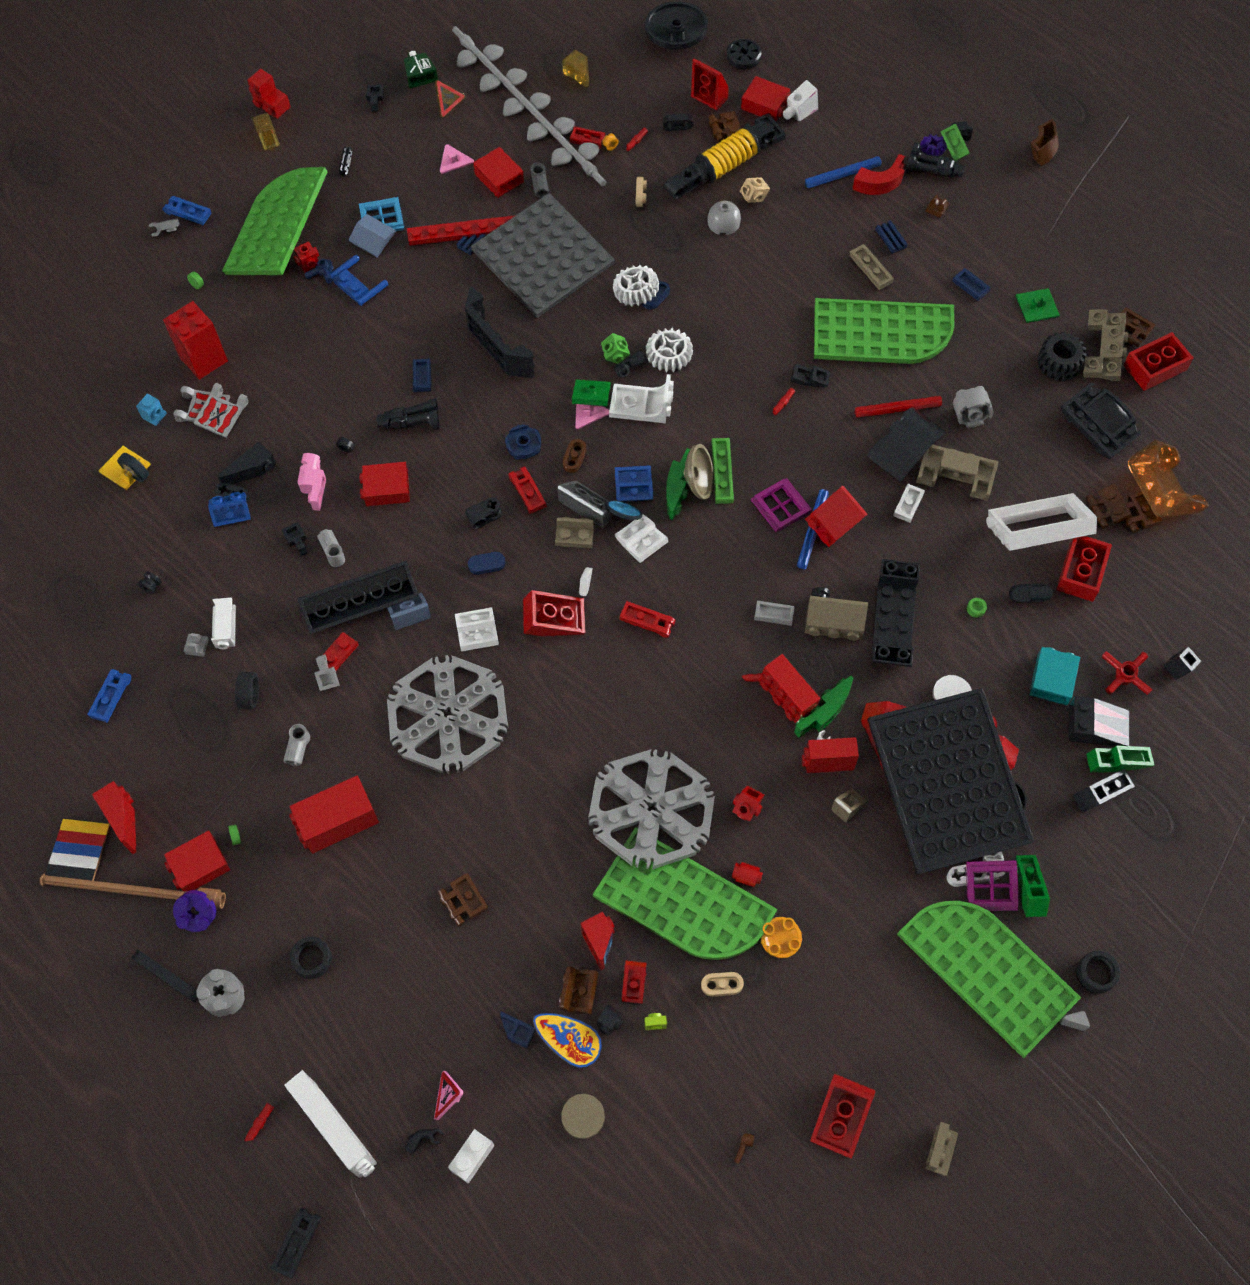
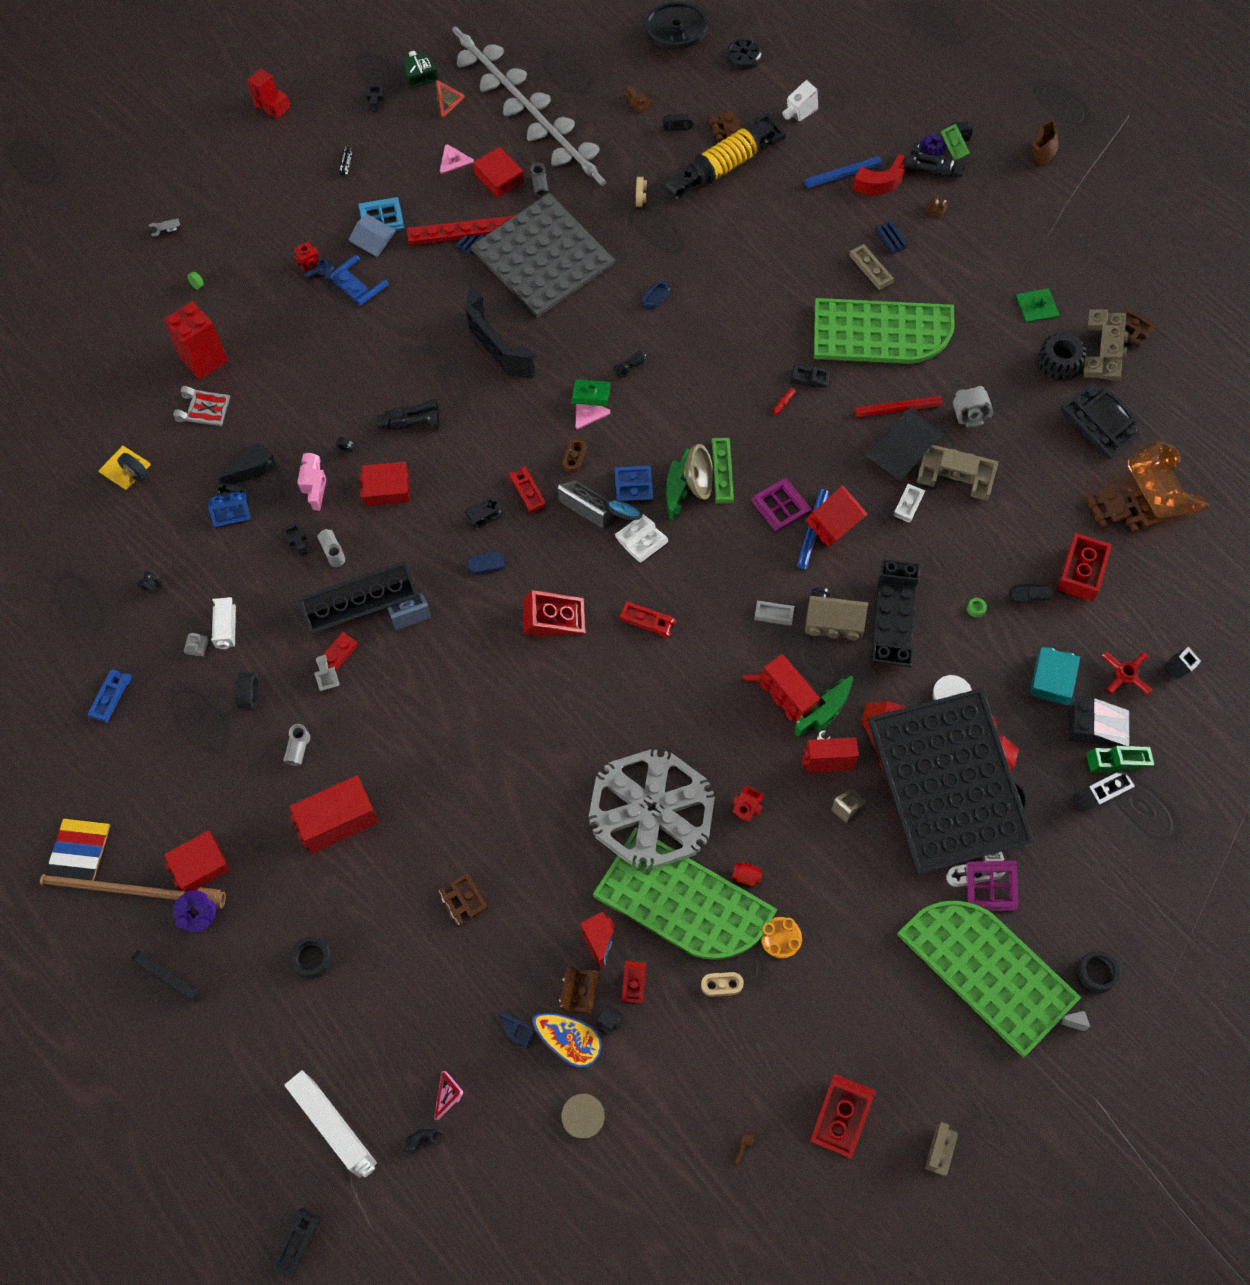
(118, 810): red slope -> none
(151, 409): dark azure brick -> none
(187, 210): blue plate -> none
(212, 985): light grey brick -> none
(218, 414): flag -> none
(234, 833): bright green tile -> none
(259, 1122): red piece -> none
(265, 131): clear yellow slope -> none
(275, 223): bright green plate -> none
(421, 375): dark blue tile -> none
(449, 726): light grey plate -> none
(471, 1156): white brick -> none
(476, 629): white slope -> none
(527, 450): dark blue plate -> none
(574, 532): dark tan bracket -> none
(576, 67): clear yellow slope -> none
(585, 581): white tile -> none
(587, 136): red tile -> none
(610, 142): light orange bush -> none
(615, 348): bright green brick -> none
(636, 139): red piece -> none
(637, 289): white gear -> none
(638, 101): none -> reddish brown plate
(642, 402): white bracket -> none
(655, 1021): lime plate -> none
(666, 355): white gear -> none
(708, 85): red slope -> none
(724, 218): light grey cylinder -> none
(754, 190): tan brick -> none
(765, 98): red brick -> none
(971, 284): dark blue tile -> none
(1032, 886): green slope -> none
(1083, 521): white door -> none
(1158, 361): red brick -> none

